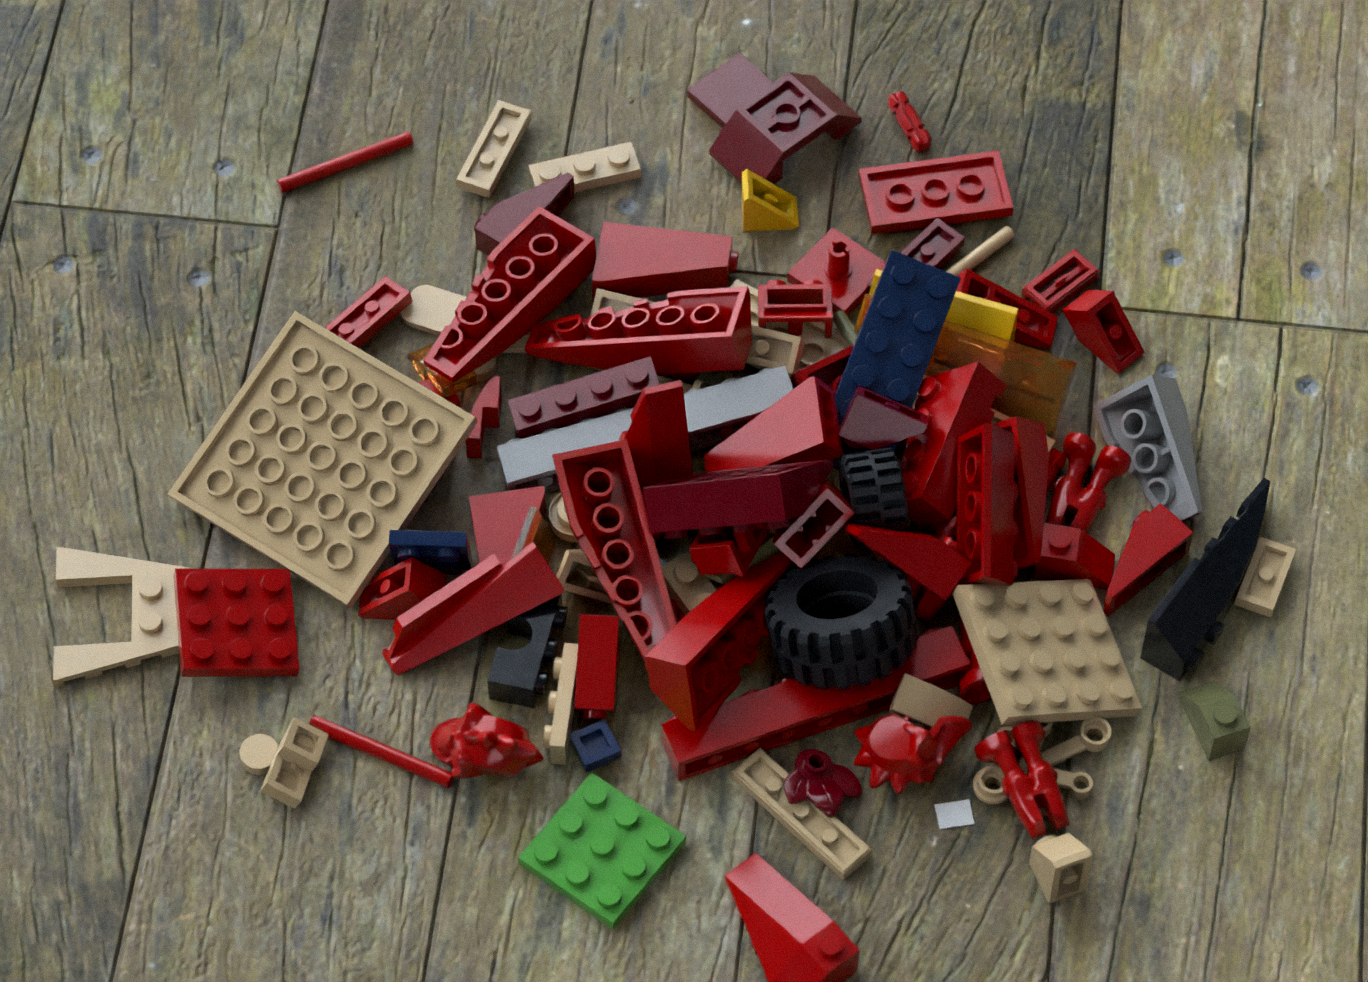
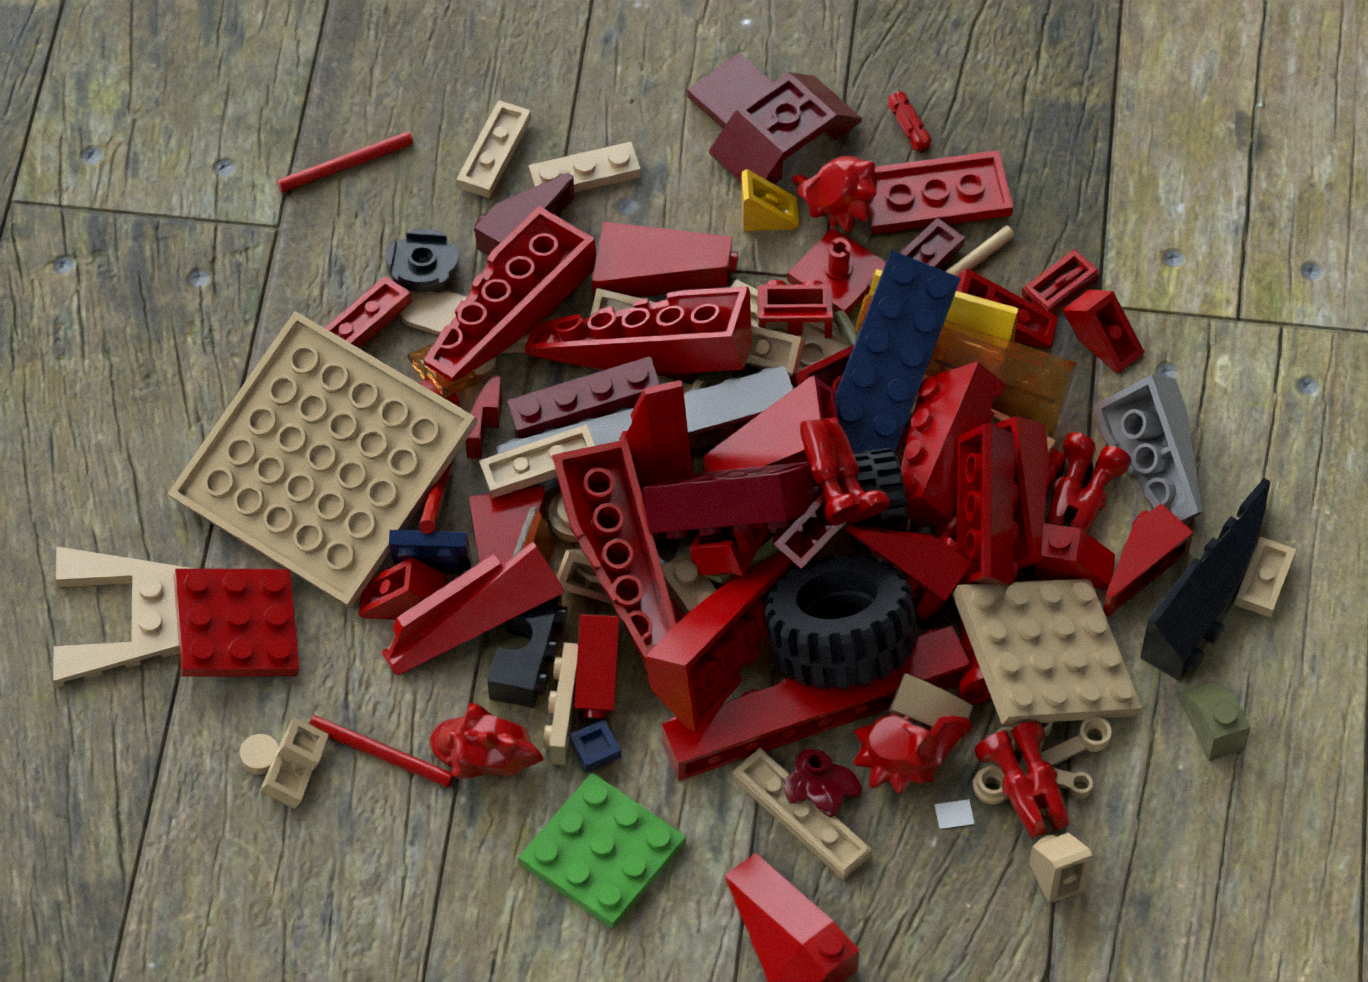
(423, 277): none -> black plate
(434, 502): none -> red bar
(530, 462): none -> tan plate
(836, 472): none -> red piece
(839, 190): none -> red head
(878, 421): slope -> none

